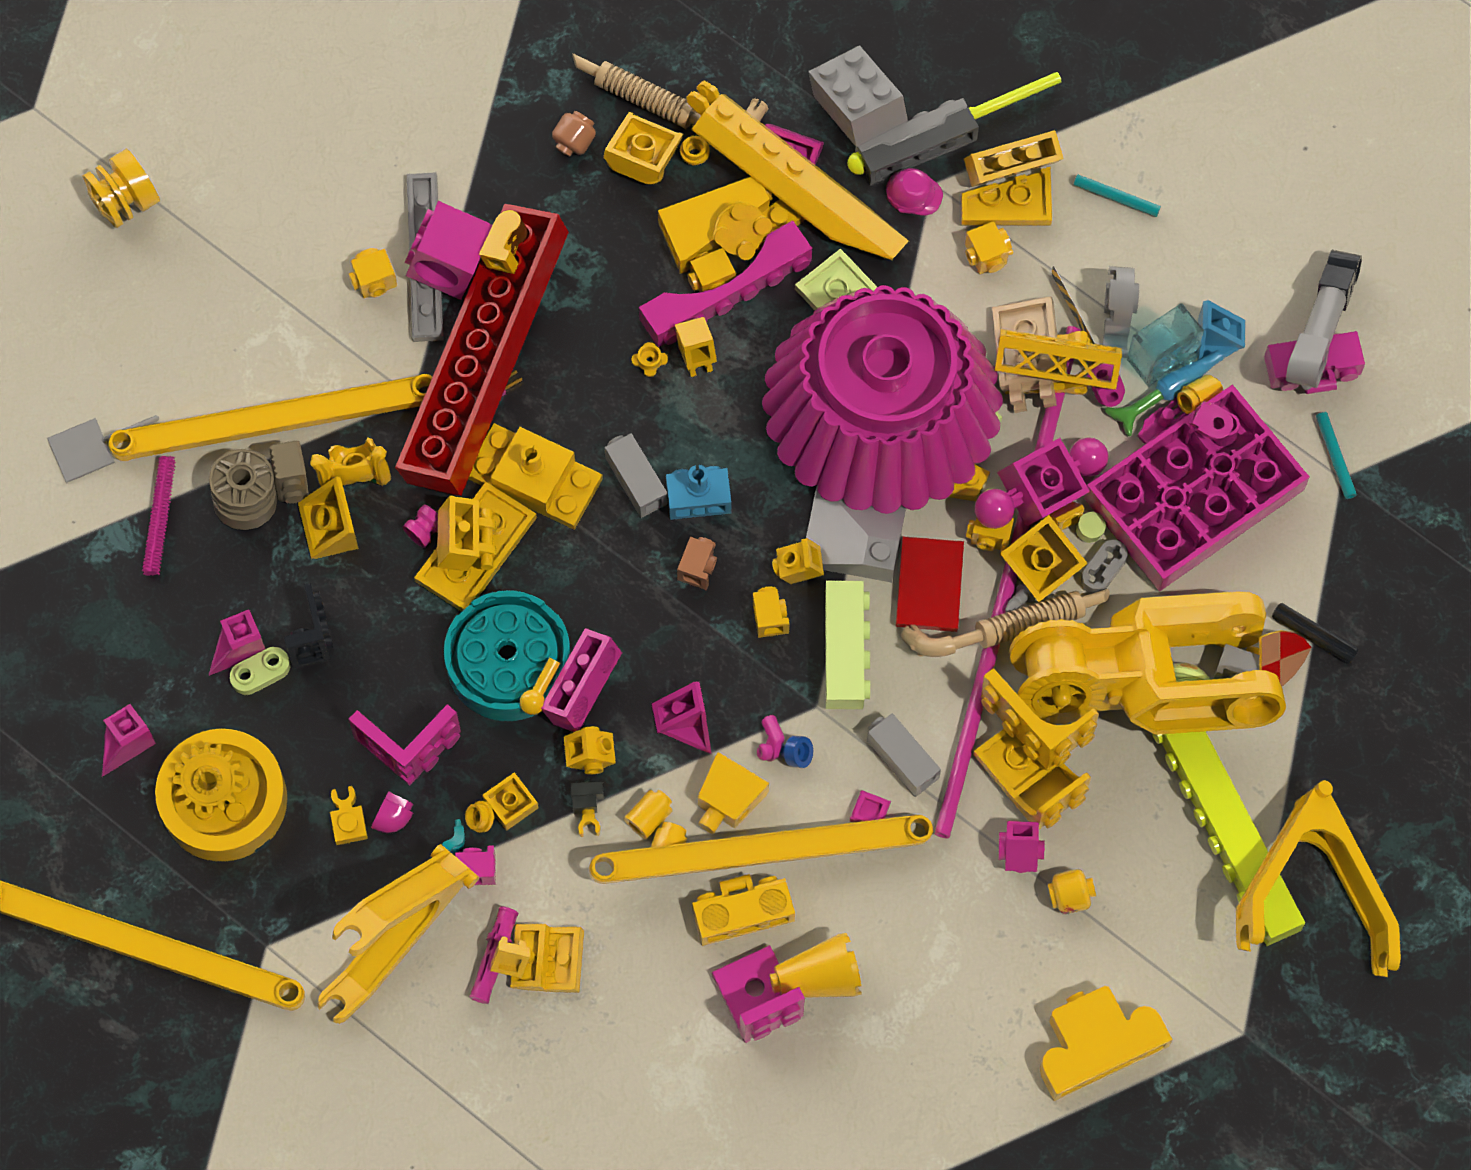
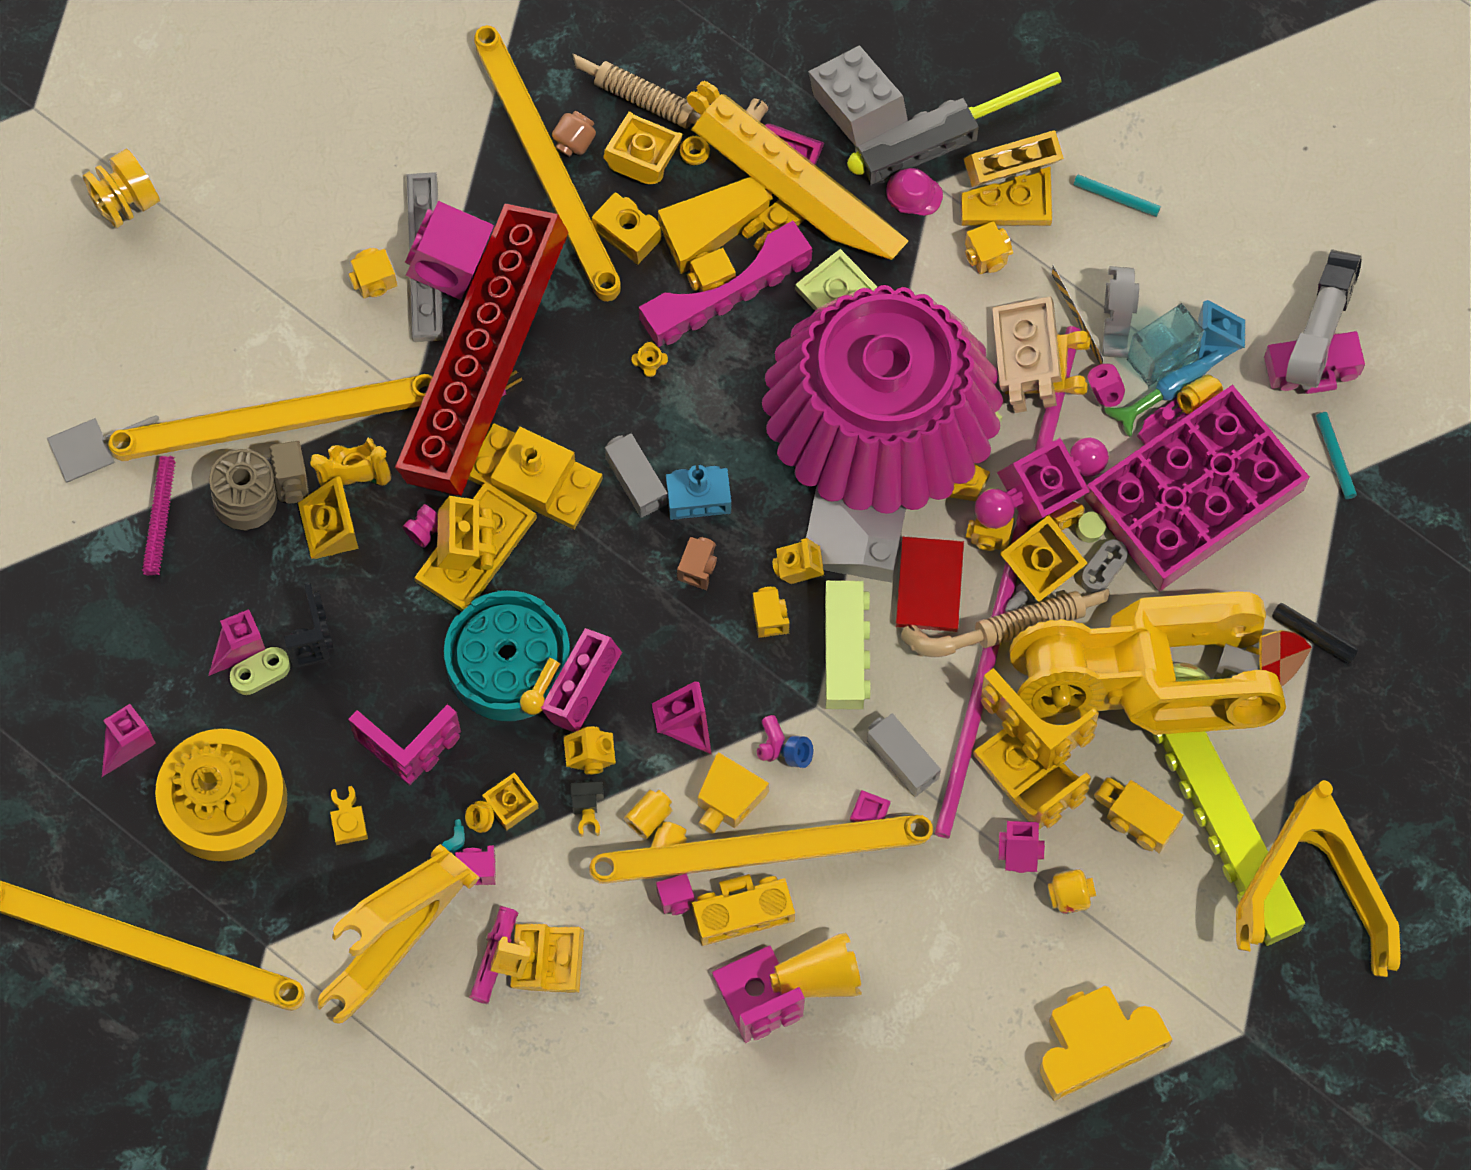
(392, 814): dark pink piece -> none
(503, 242): yellow leg -> none
(547, 163): none -> yellow piece
(633, 242): none -> yellow brick
(675, 894): none -> dark pink plate
(696, 344): yellow brick -> none
(741, 229): yellow piece -> none
(1058, 347): yellow fence -> none
(1139, 813): none -> yellow brick
(1211, 421): dark pink piece -> none

